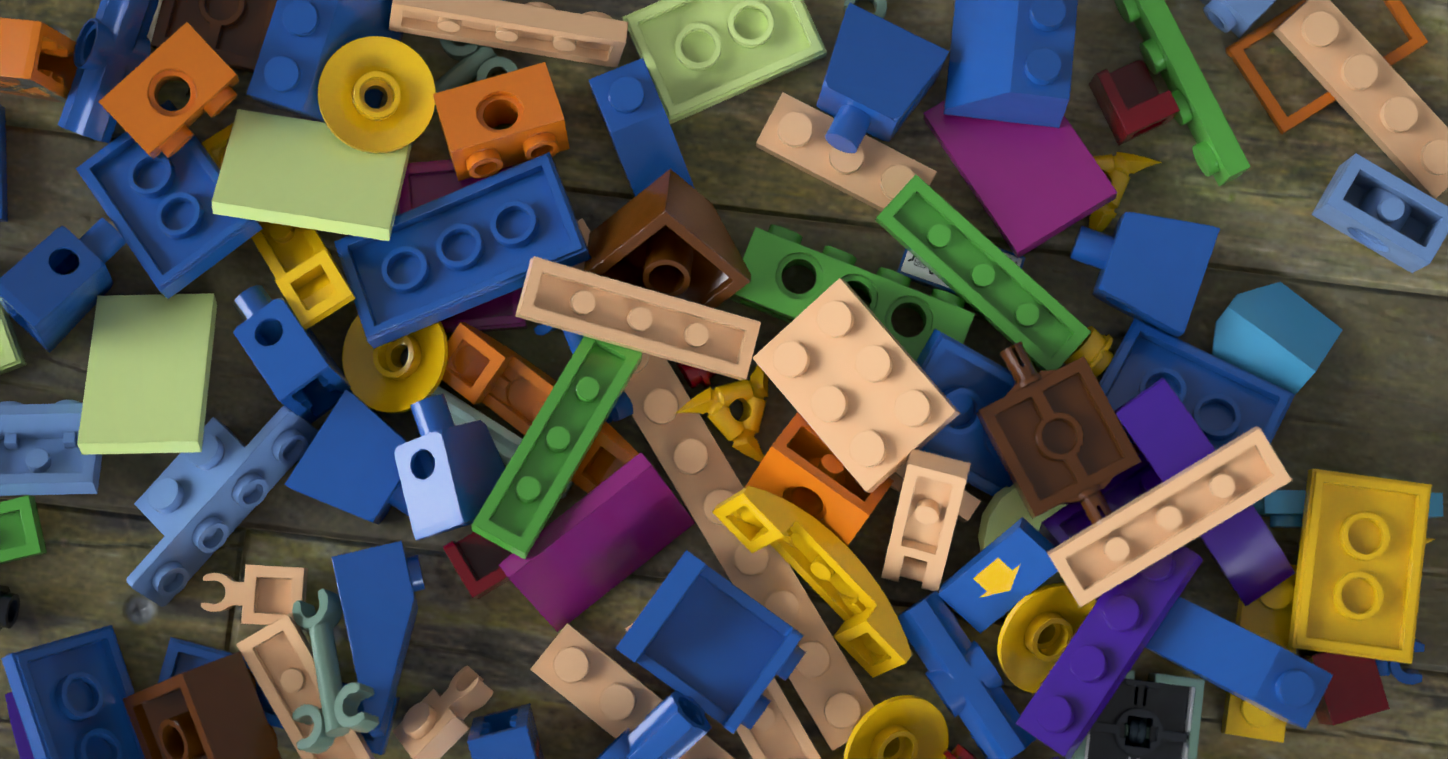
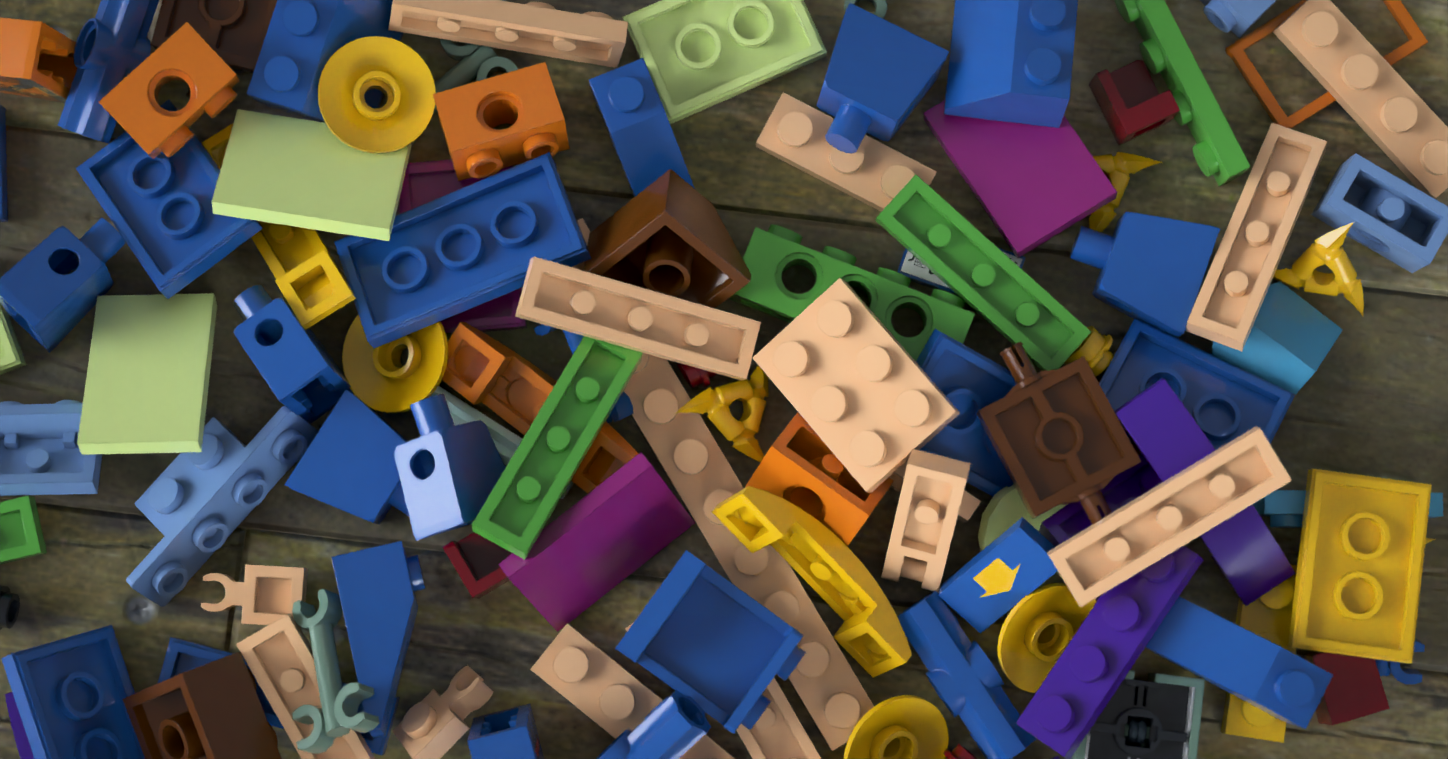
(1256, 237): none -> light nougat plate
(1326, 251): none -> yellow piece

